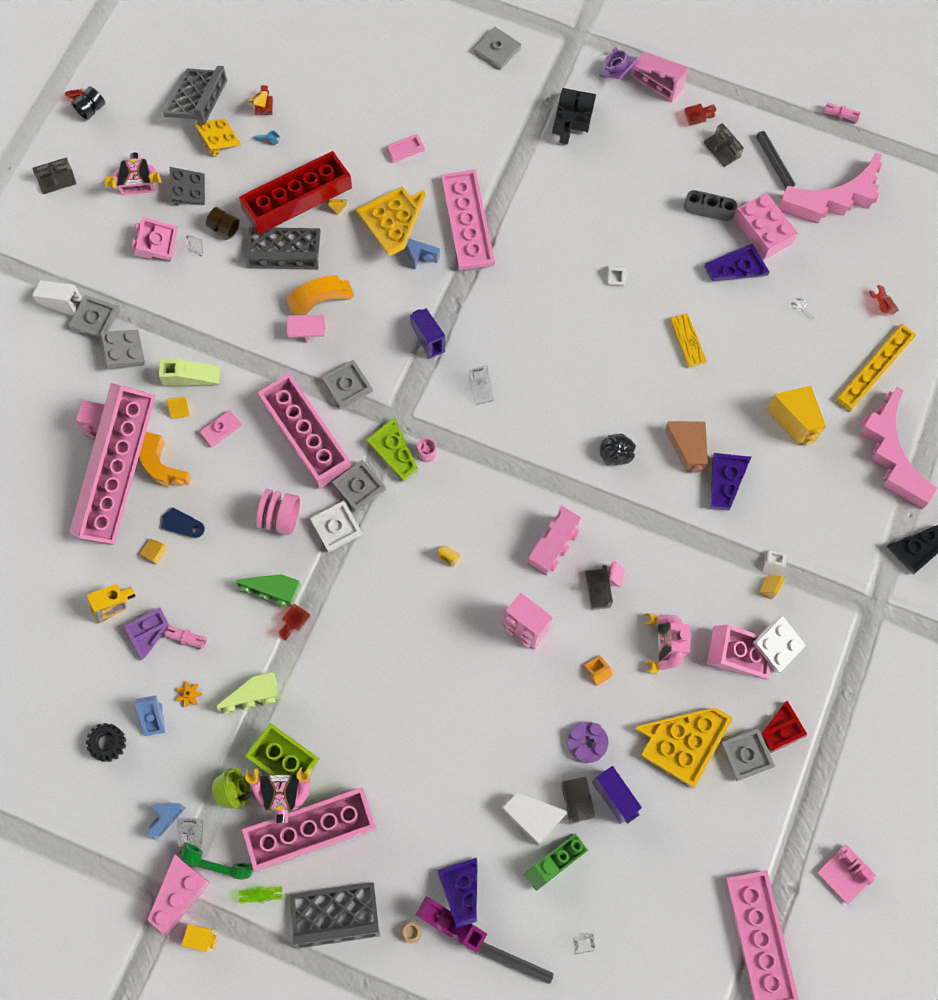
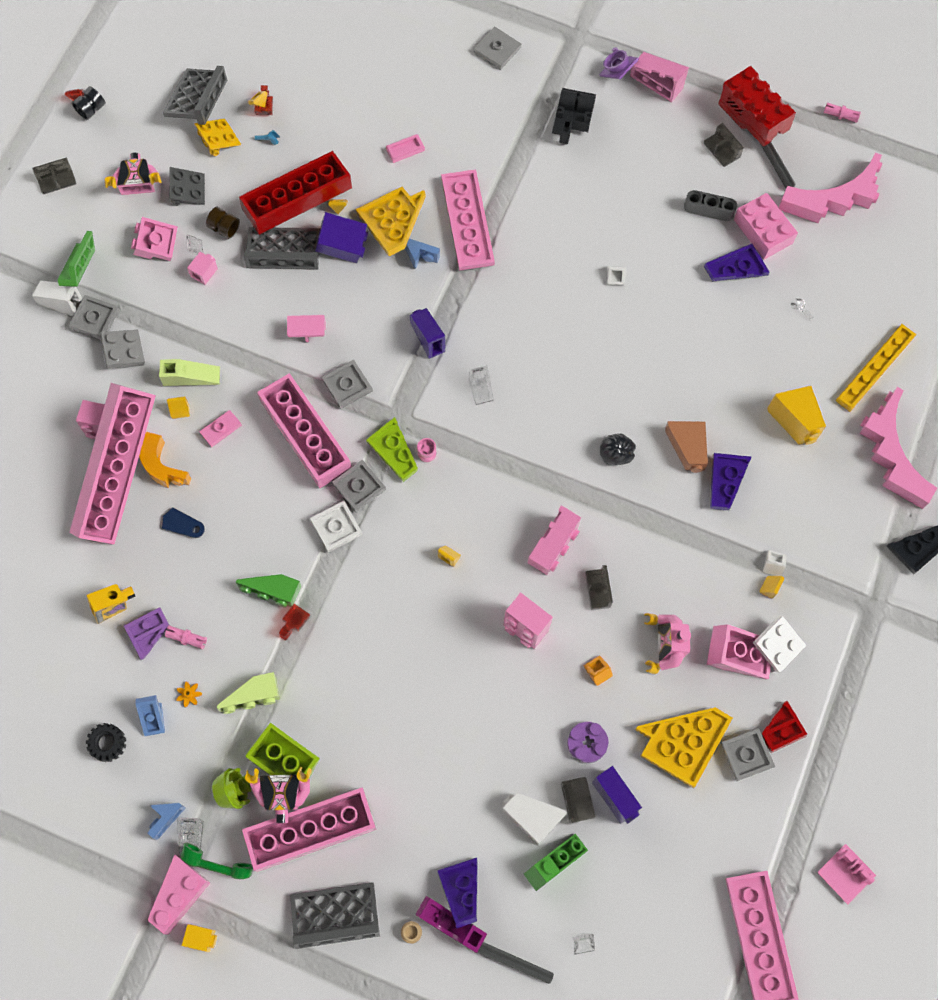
(77, 261): none -> bright green fence
(153, 550): yellow slope -> none
(202, 267): none -> bright pink brick
(261, 894): clear neon green pin -> none
(273, 510): bright pink wheel -> none
(317, 291): light orange arch -> none
(341, 237): none -> dark purple brick
(616, 574): bright pink slope -> none
(688, 340): yellow tile -> none
(697, 114): clear red plate -> none
(759, 107): none -> red piece
(886, 303): clear red plate -> none

